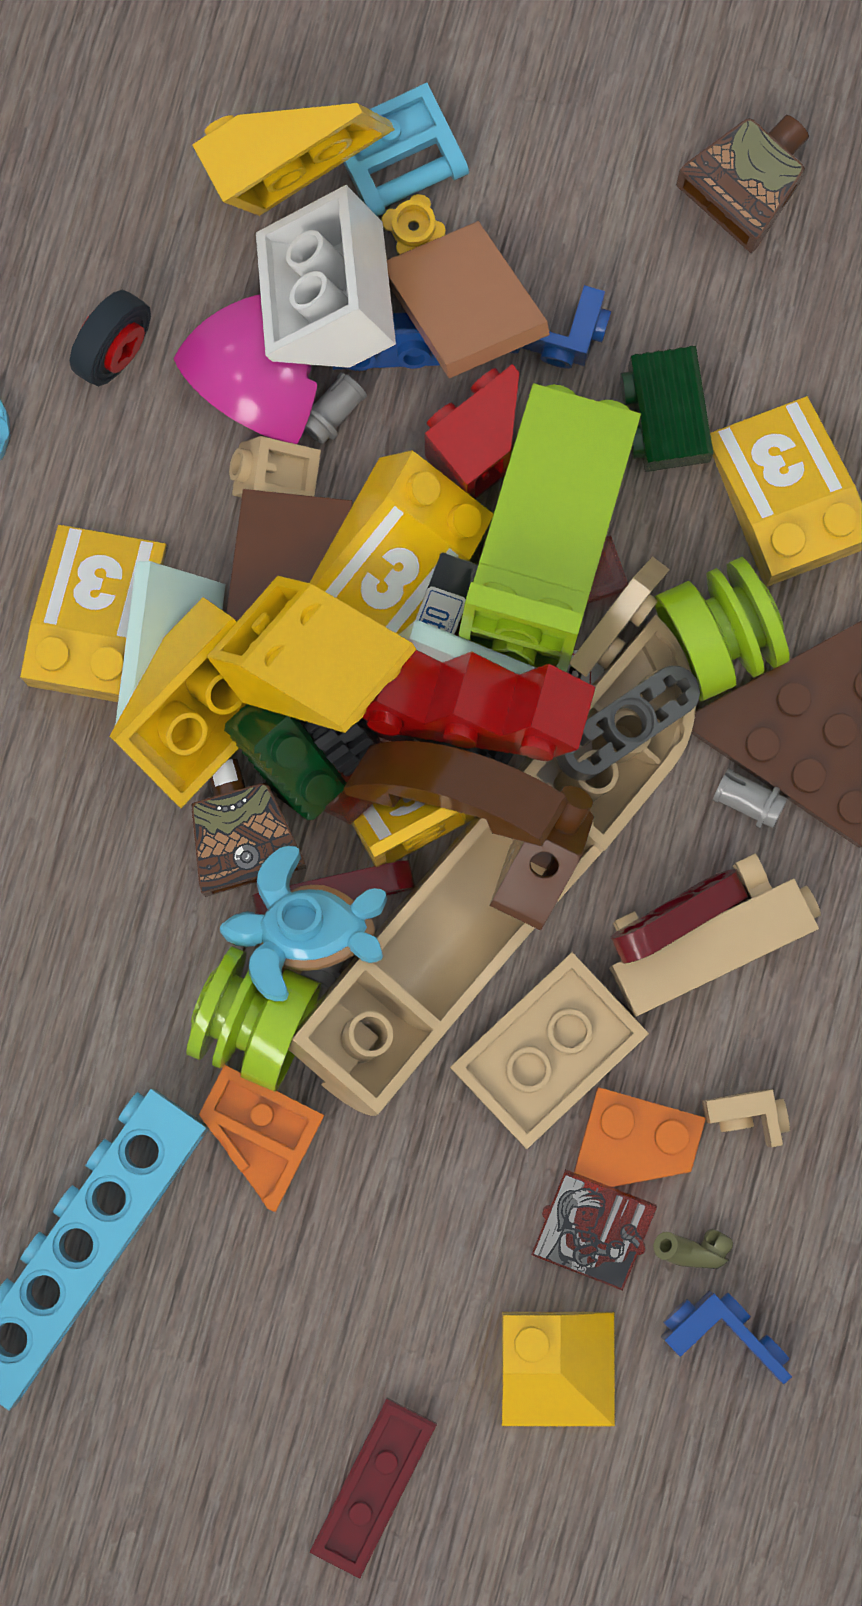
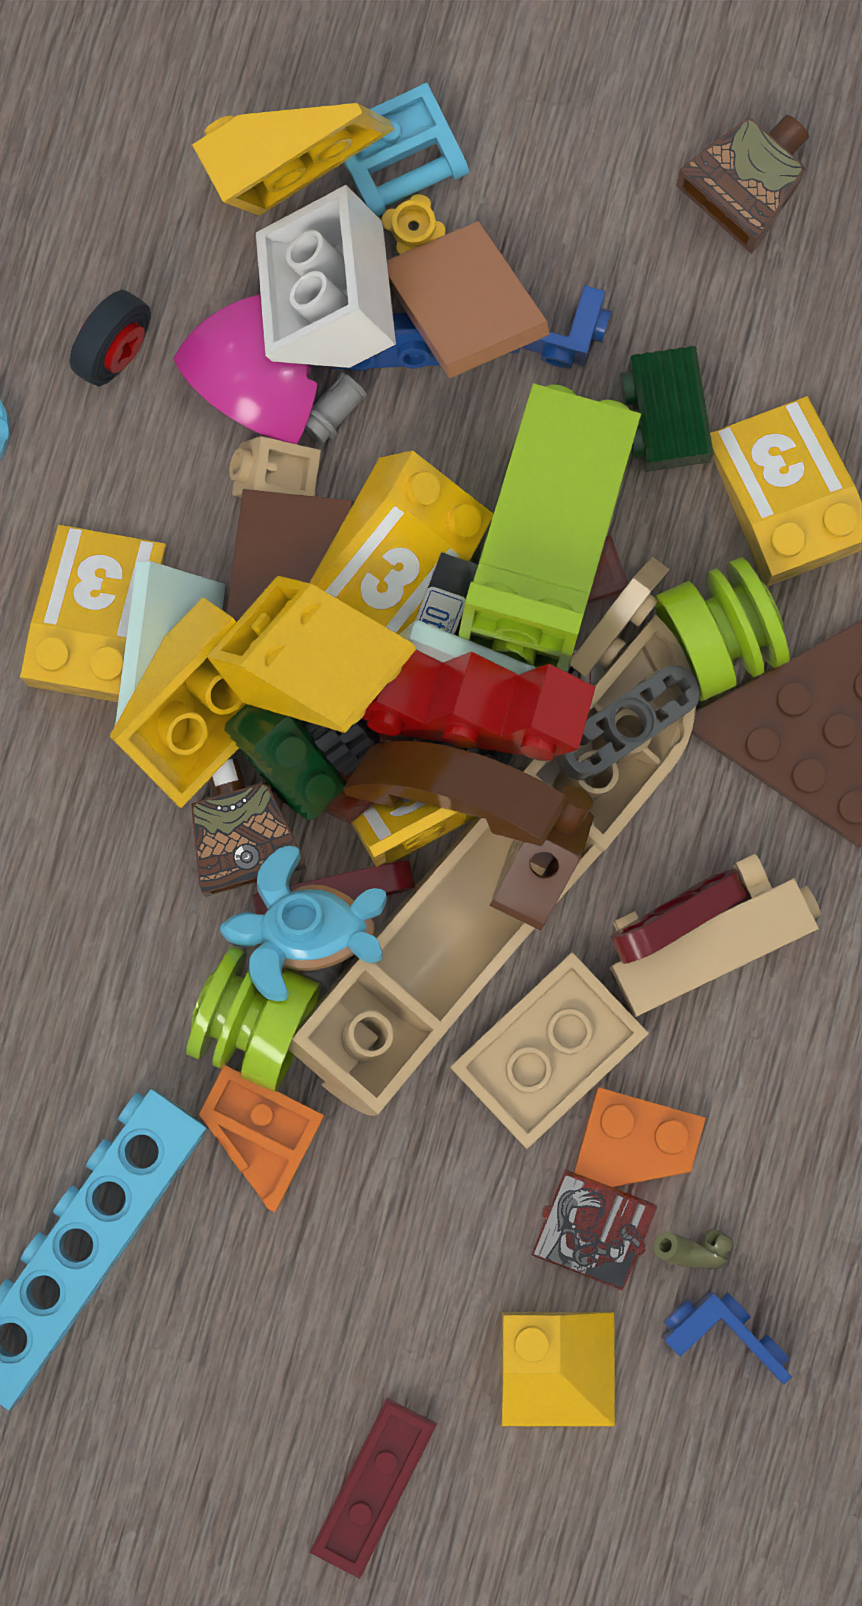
(476, 438): red slope -> none
(736, 1113): tan bracket -> none
(750, 798): light grey pin -> none

